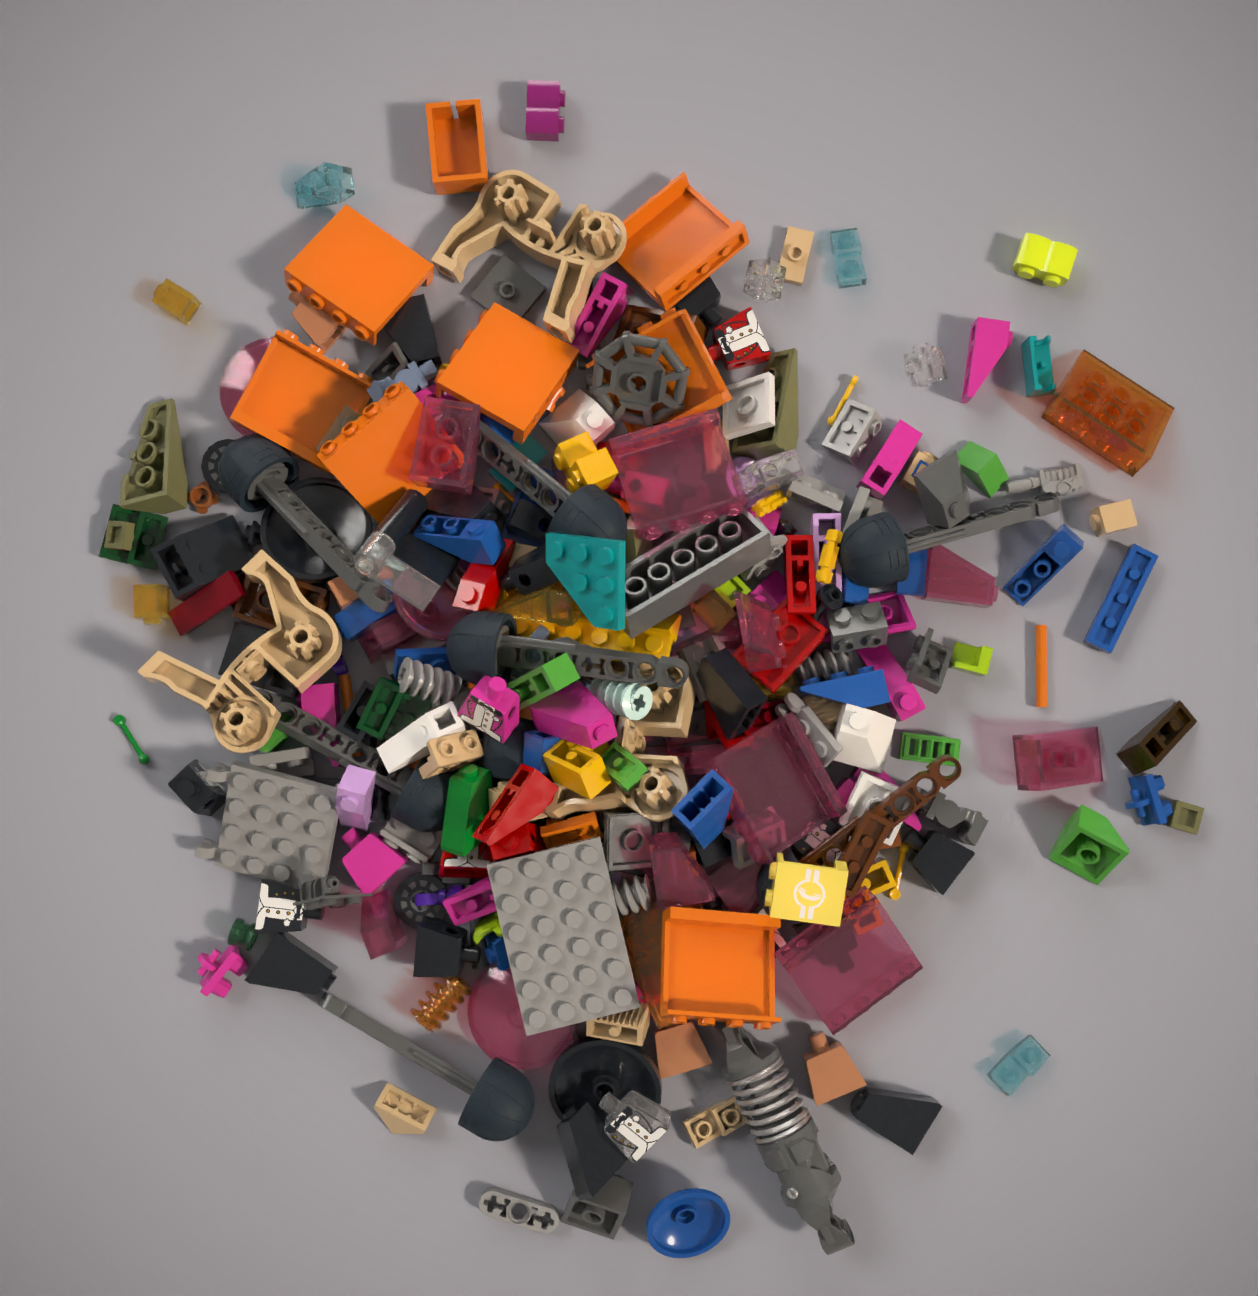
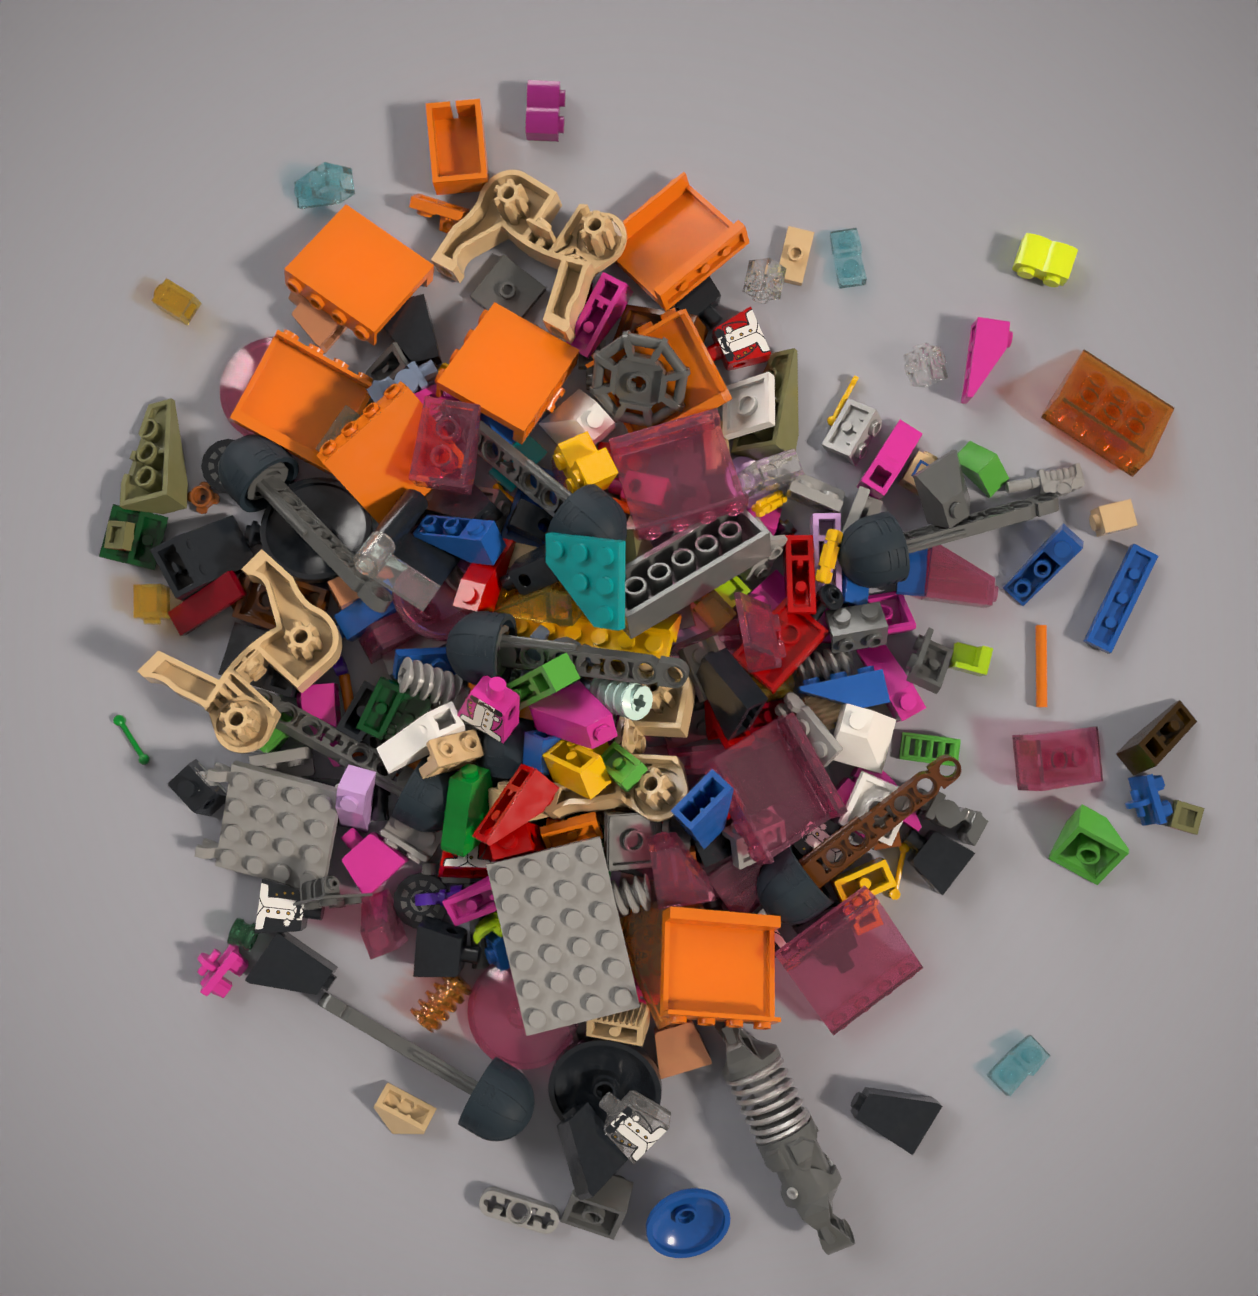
(428, 206): none -> orange hinge
(714, 1121): tan slope -> none
(807, 891): light yellow panel -> none
(830, 1070): nougat torso -> none
(864, 848): reddish brown plate -> none
(1037, 367): teal hinge -> none

